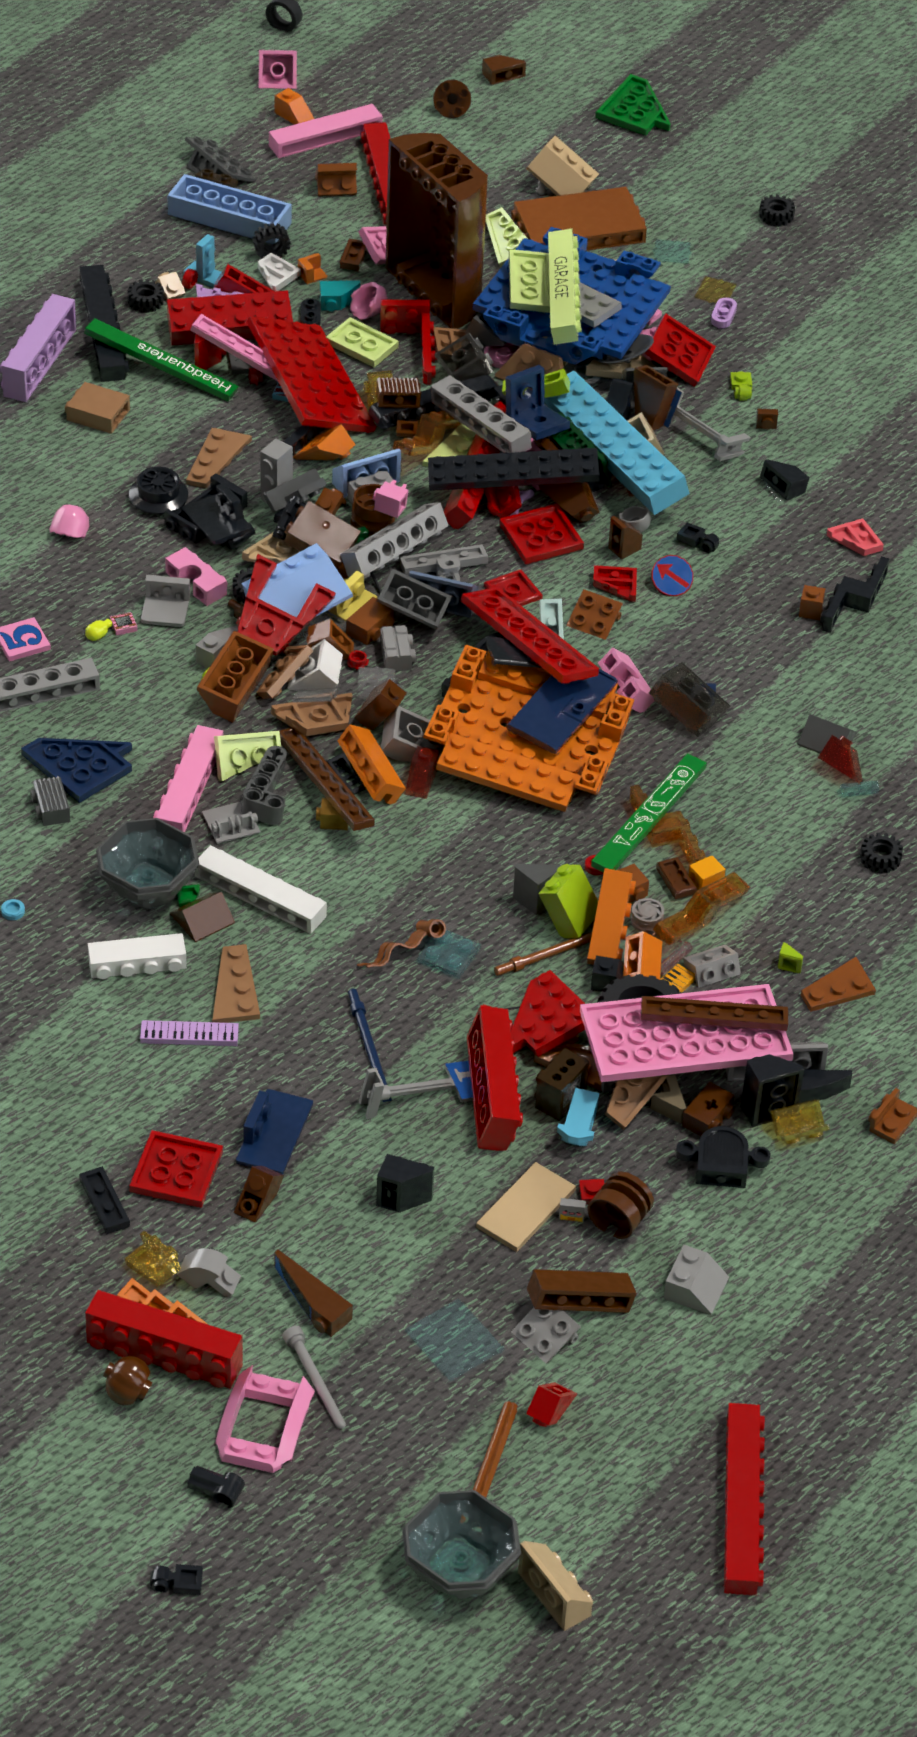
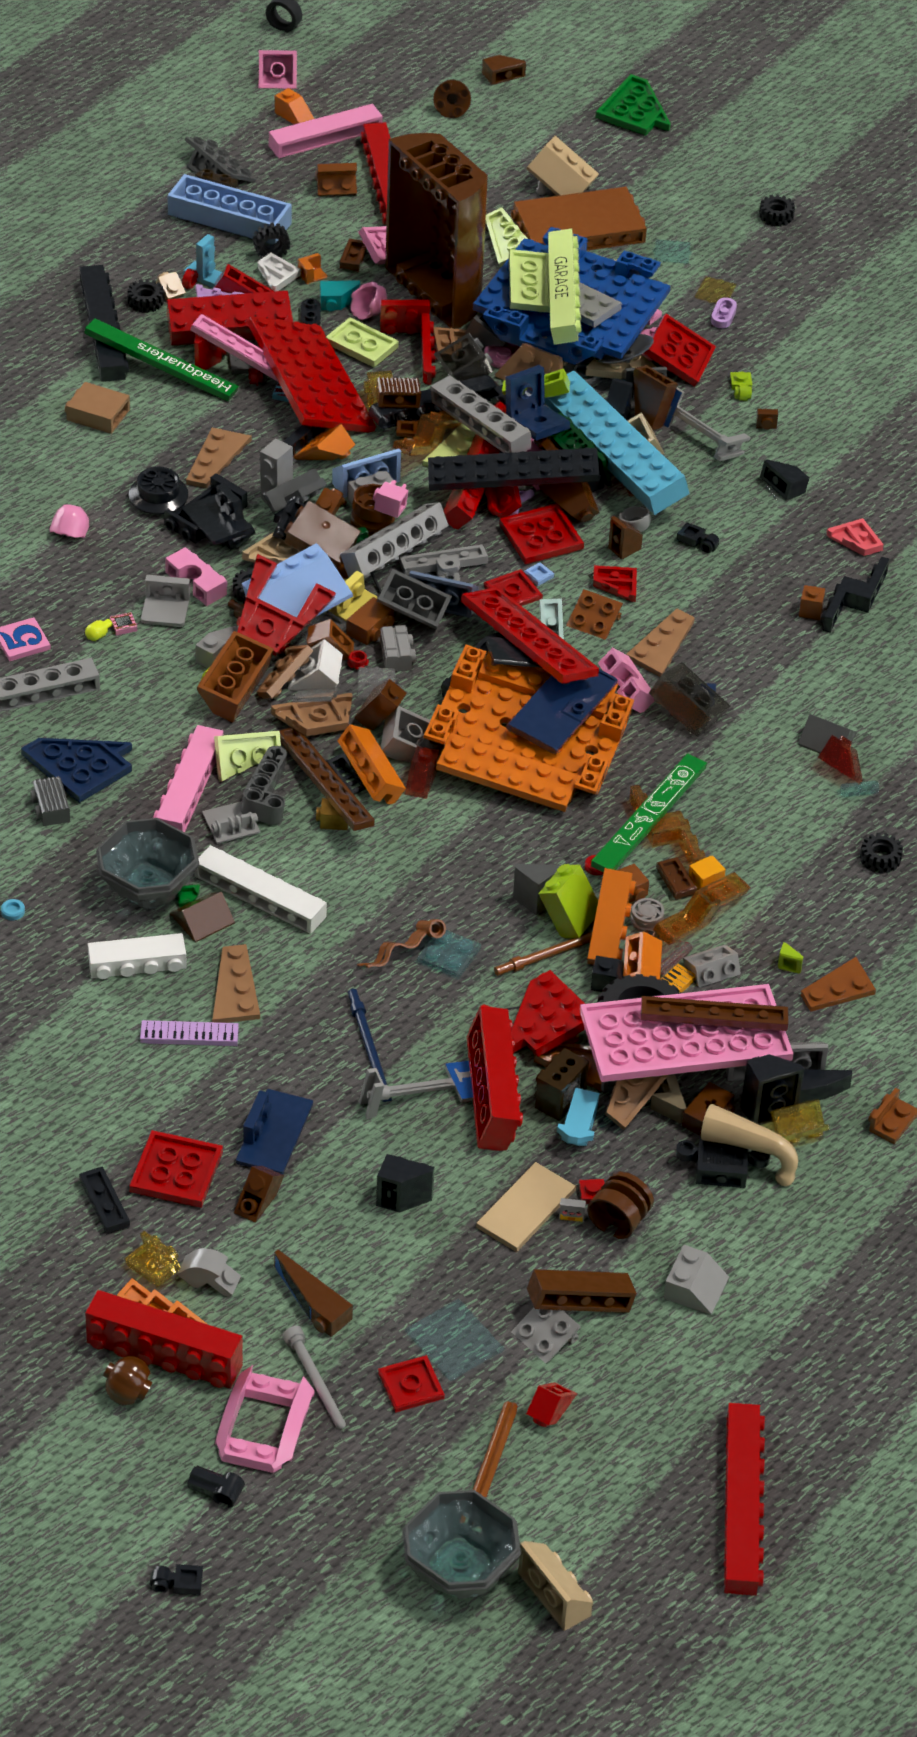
(38, 348): lavender brick -> none
(411, 1383): none -> red tile
(539, 574): none -> light blue tile
(662, 643): none -> medium nougat wing
(672, 575): blue piece -> none
(732, 1129): none -> tan animal

